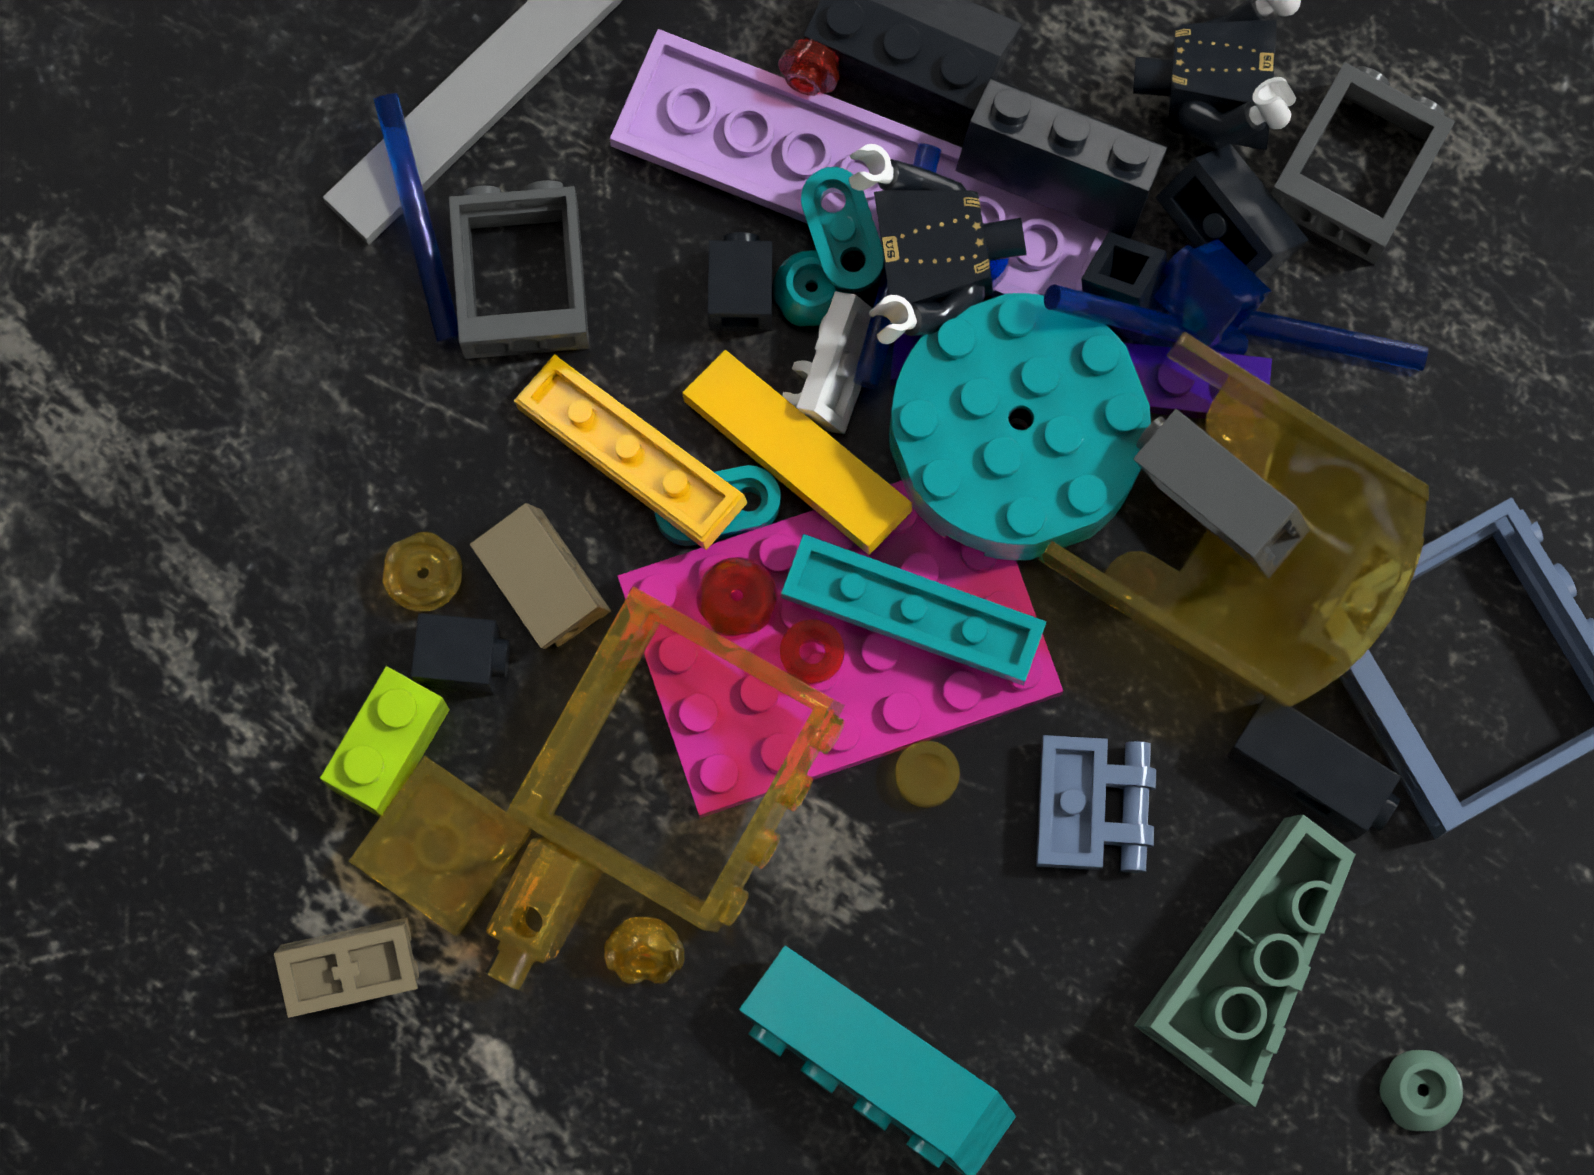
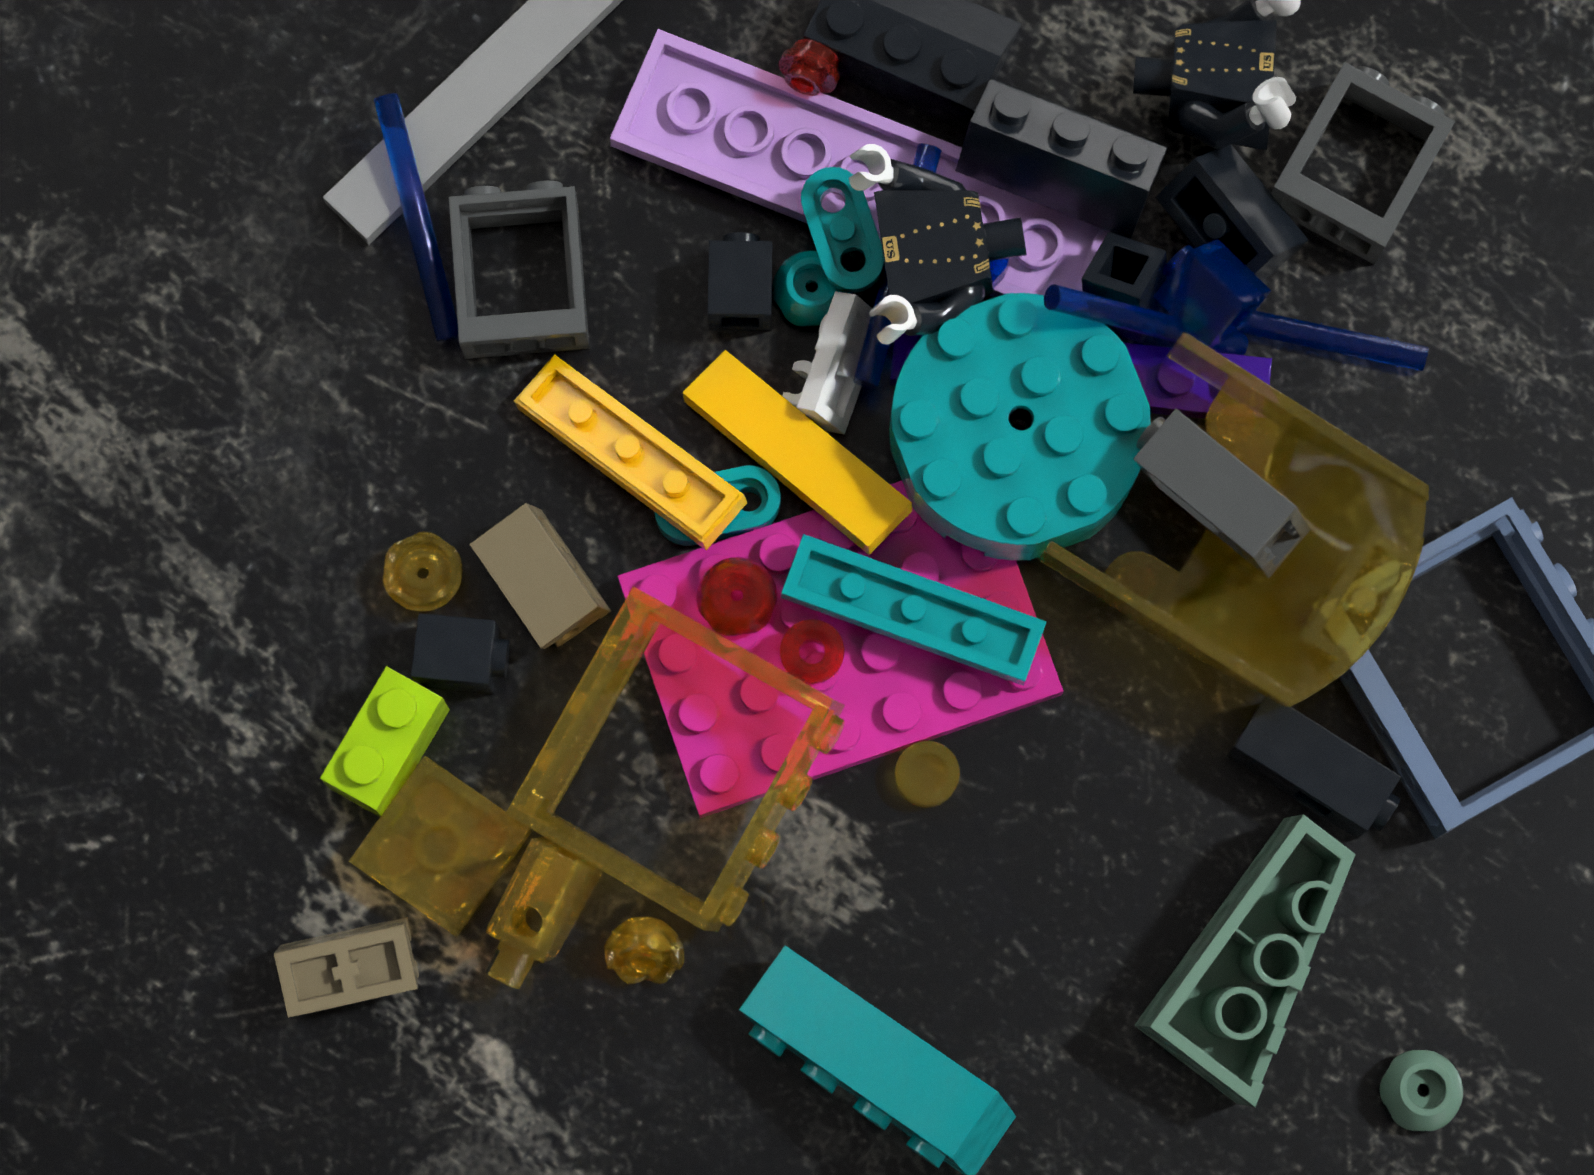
(1074, 798): sand blue plate -> none

